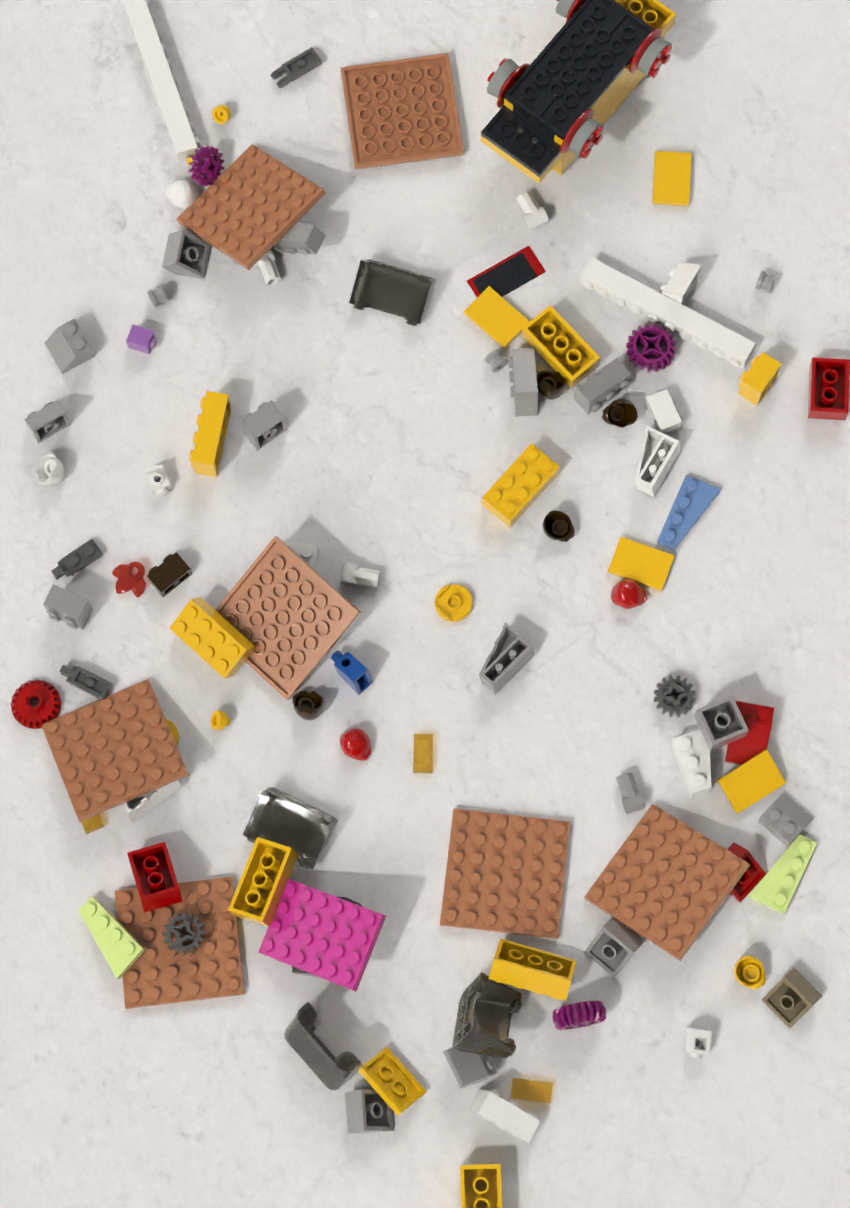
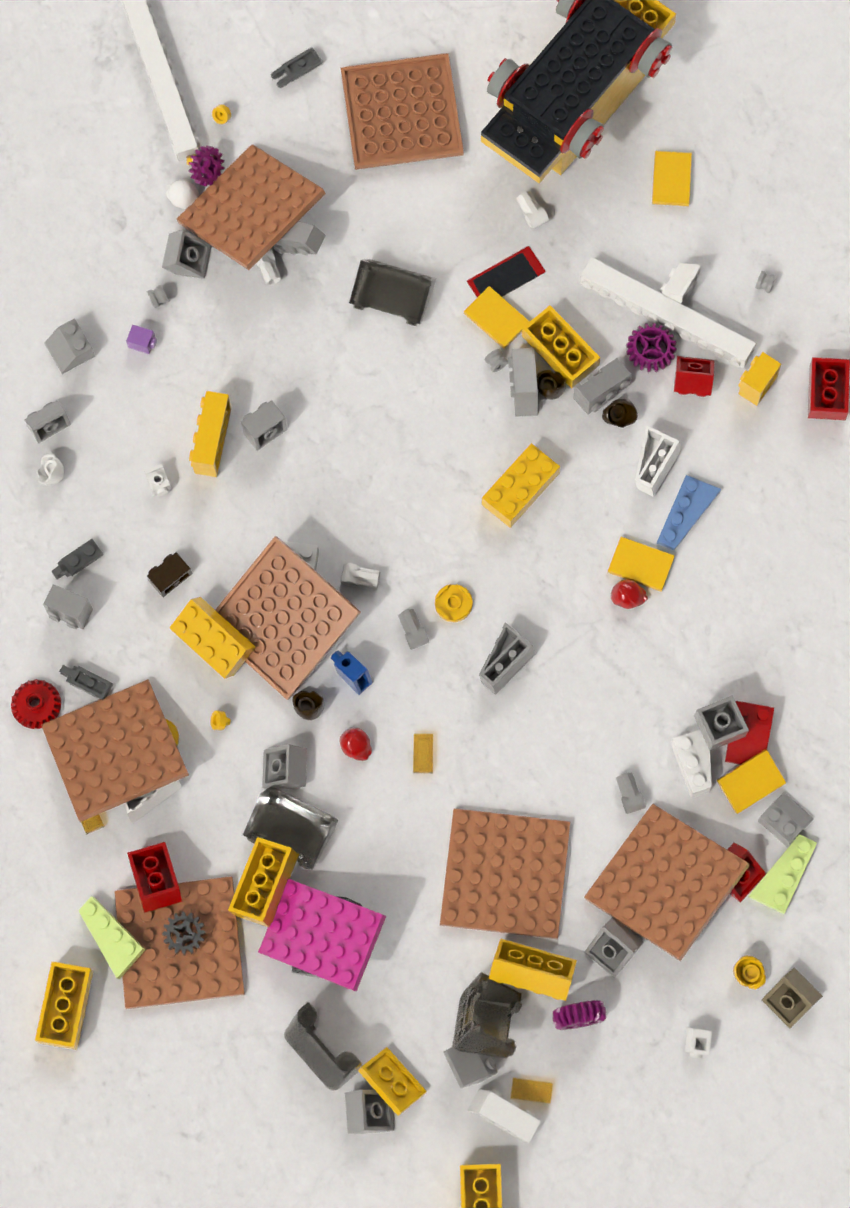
(64, 1005): none -> yellow brick
(128, 581): clear red plate -> none
(284, 767): none -> light grey slope
(414, 632): none -> light grey piece
(558, 526): dark brown hair -> none
(663, 412): white brick -> none
(682, 694): dark grey gear -> none
(694, 376): none -> red slope

